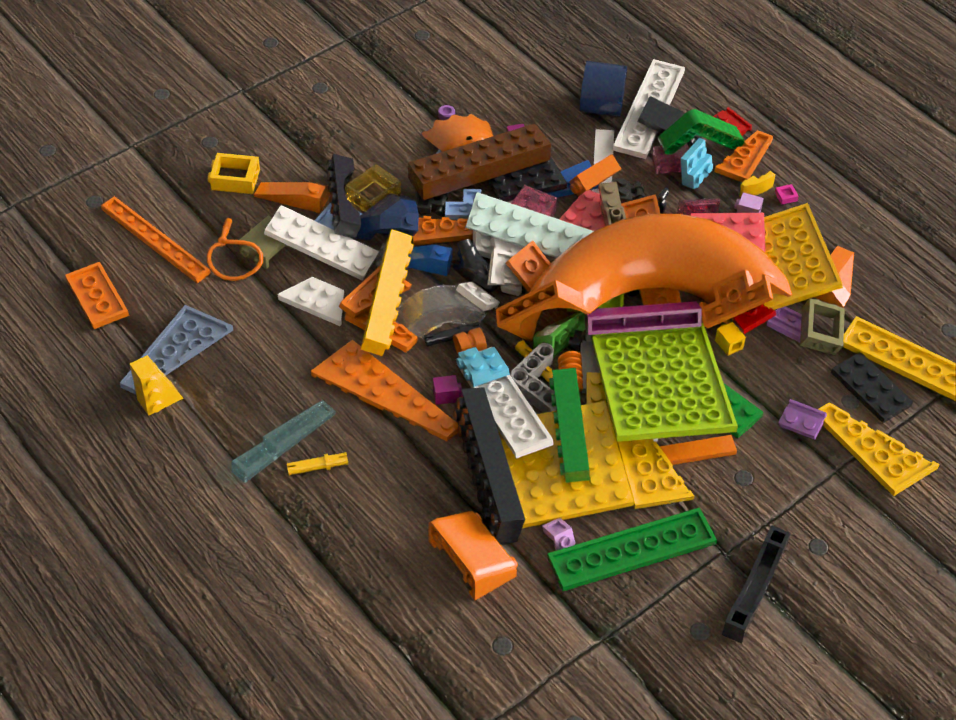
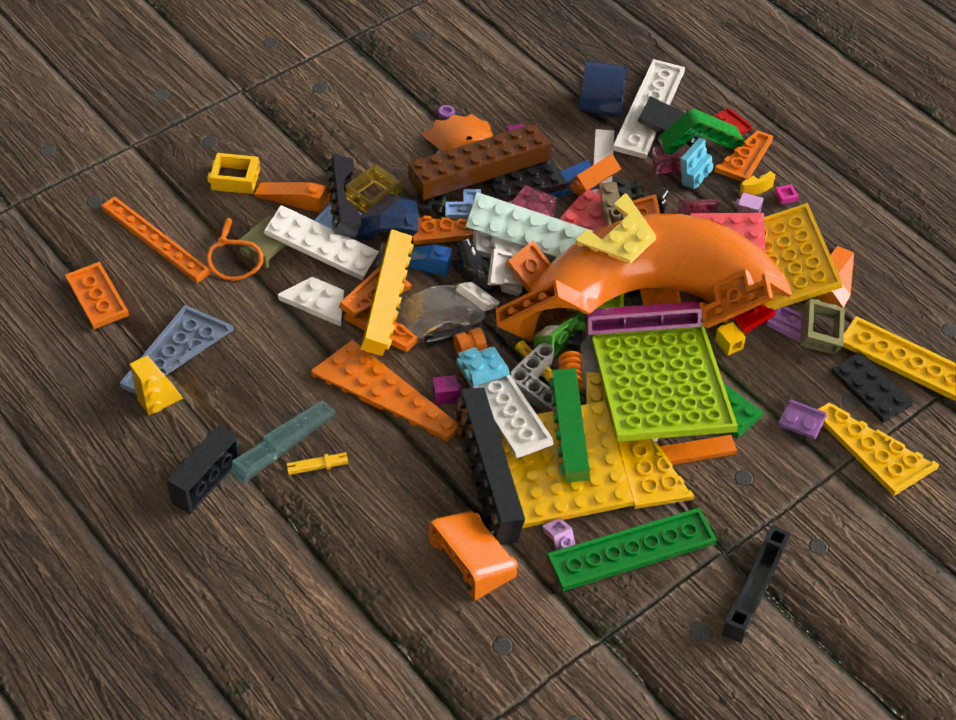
(203, 469): none -> black brick
(626, 239): none -> light yellow wing

